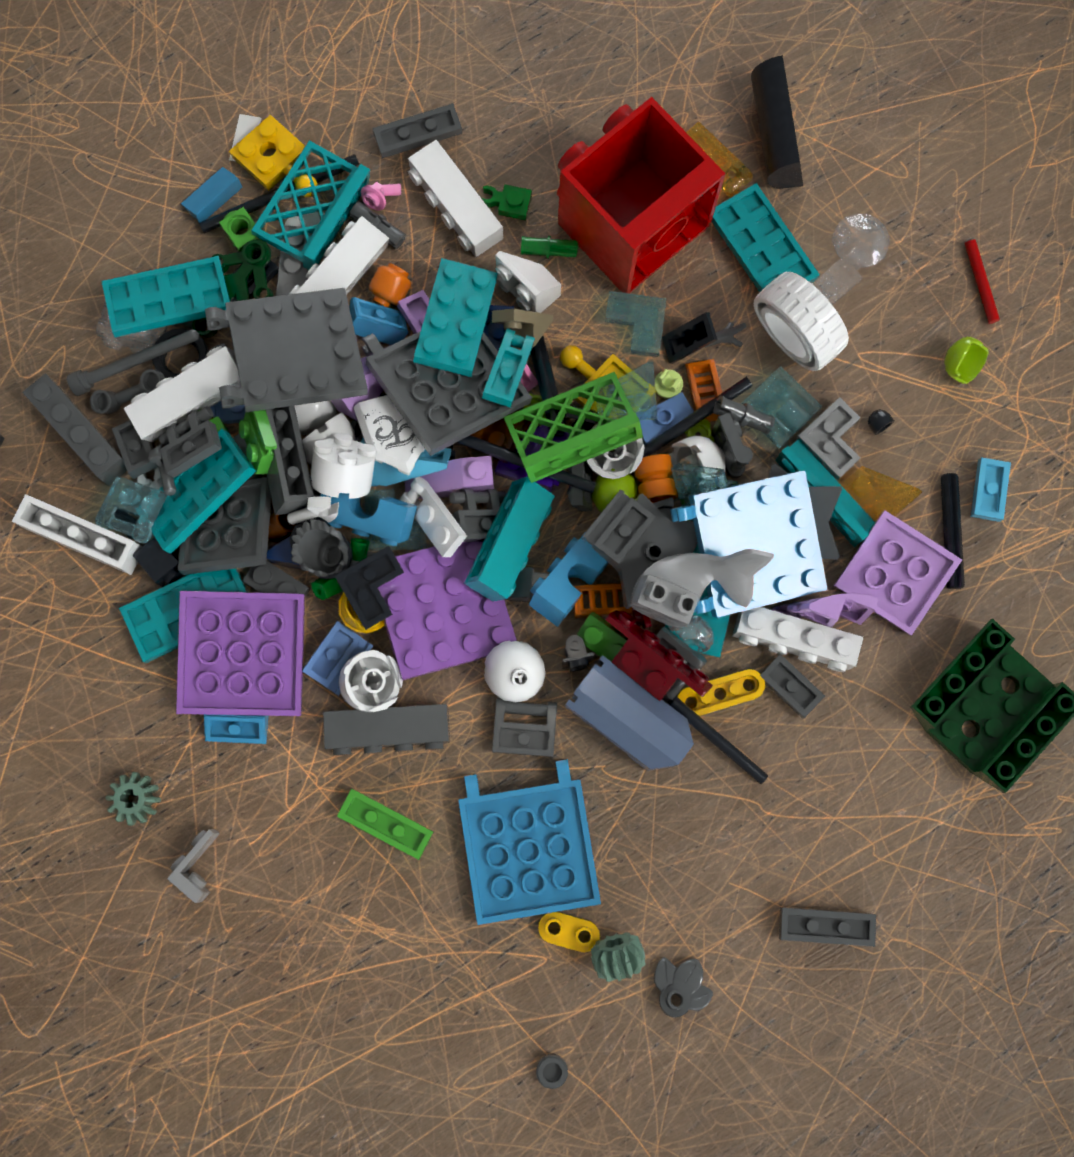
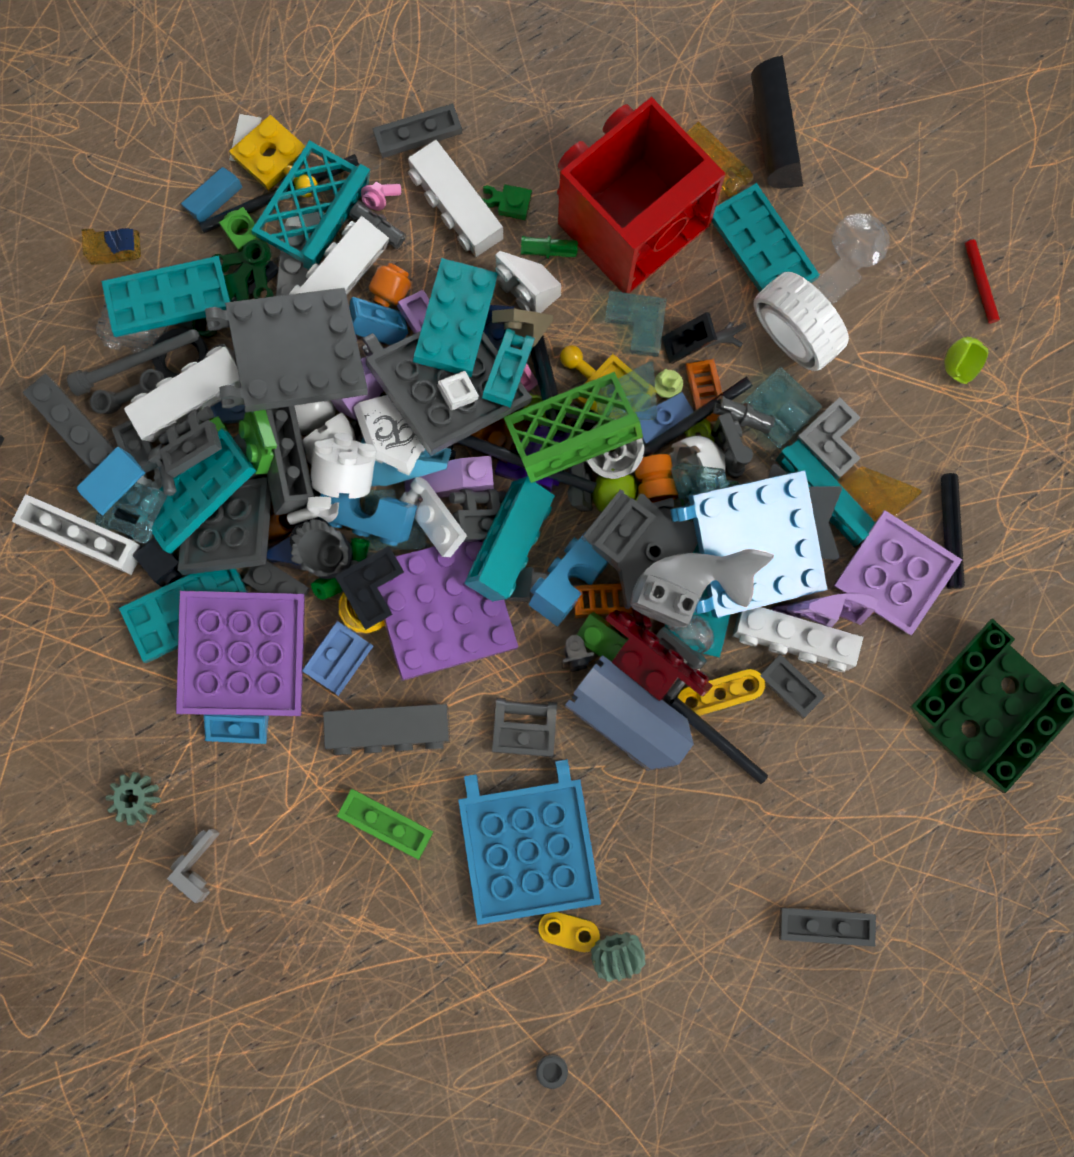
(110, 480): none -> dark azure slope
(111, 246): none -> clear yellow leg
(370, 681): white cylinder -> none
(457, 390): none -> white tile
(503, 667): white cylinder -> none
(684, 983): dark grey plate -> none
(880, 421): black hinge -> none
(990, 489): medium azure plate -> none

